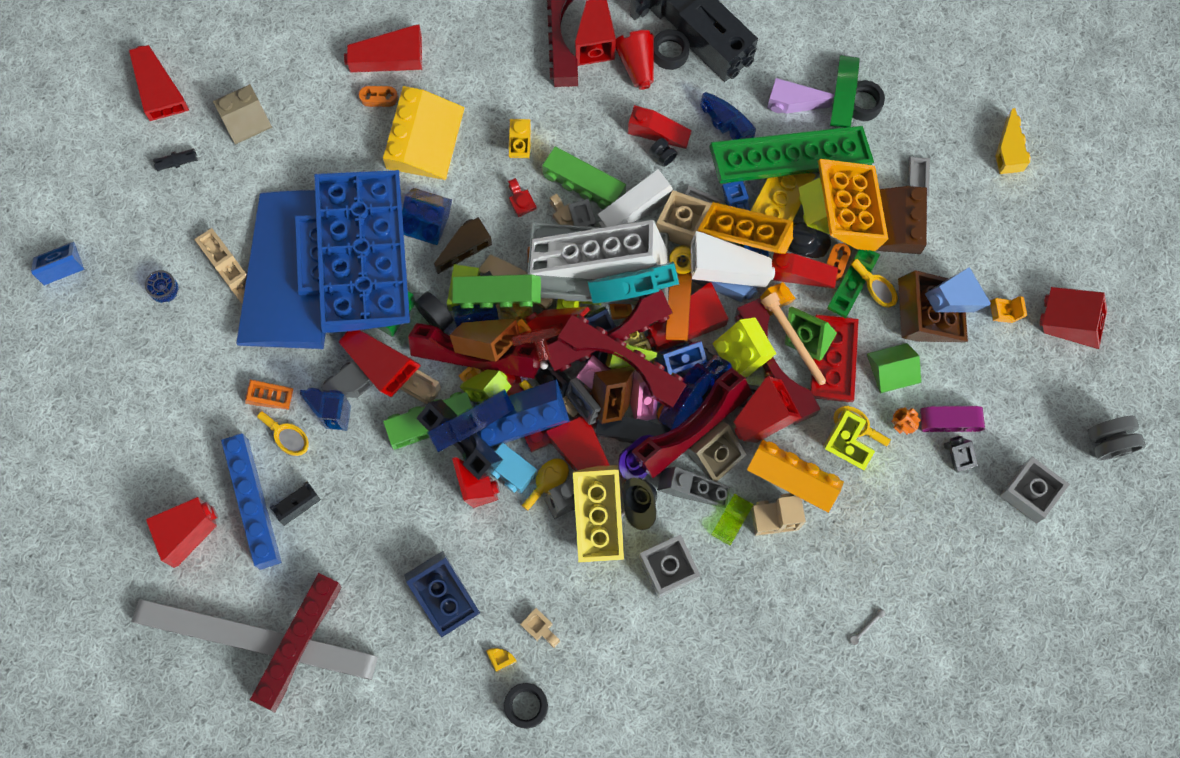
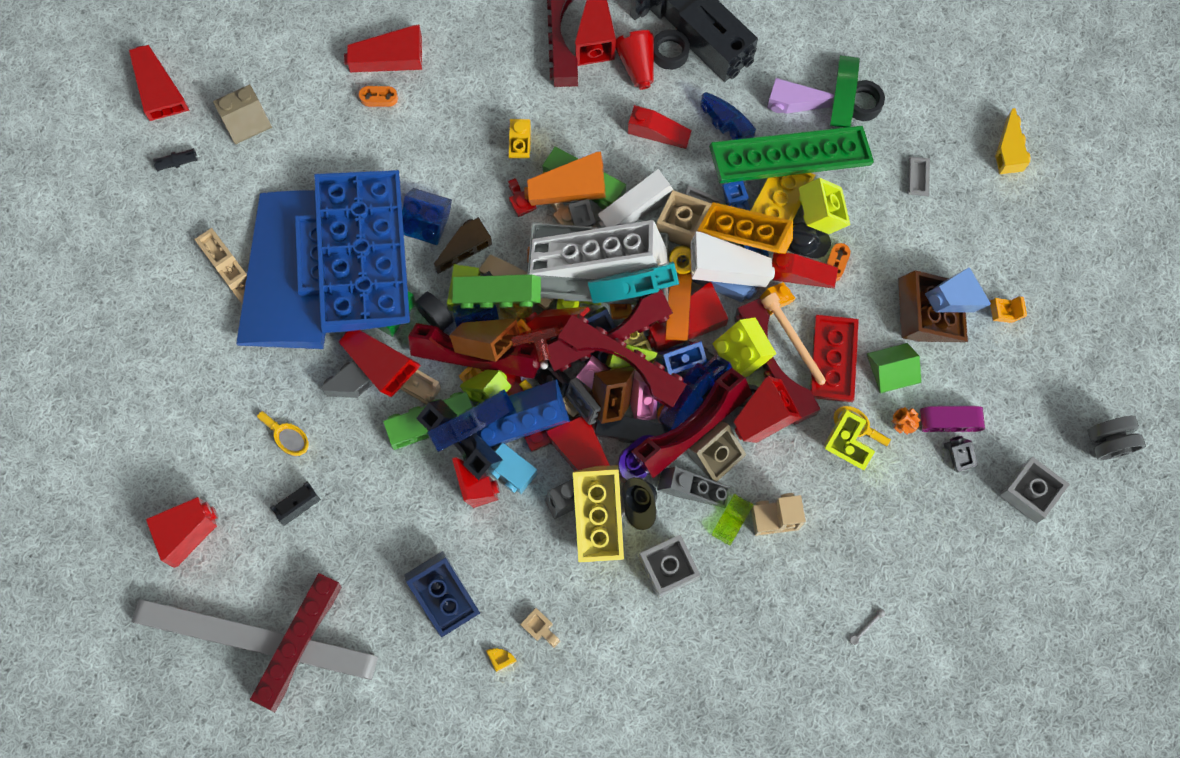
(57, 264): blue slope -> none
(163, 278): clear blue wheel -> none
(251, 400): orange slope -> none
(251, 501): blue brick -> none
(329, 407): clear blue slope -> none
(423, 134): yellow slope -> none
(513, 692): black tyre -> none
(548, 477): yellow piece -> none
(569, 183): none -> orange slope
(663, 152): black wheel -> none
(796, 475): light orange slope -> none
(812, 331): bright green slope -> none
(852, 284): green slope -> none
(853, 204): light orange slope -> none
(877, 285): yellow piece -> none
(905, 219): reddish brown slope -> none
(1075, 315): red slope -> none

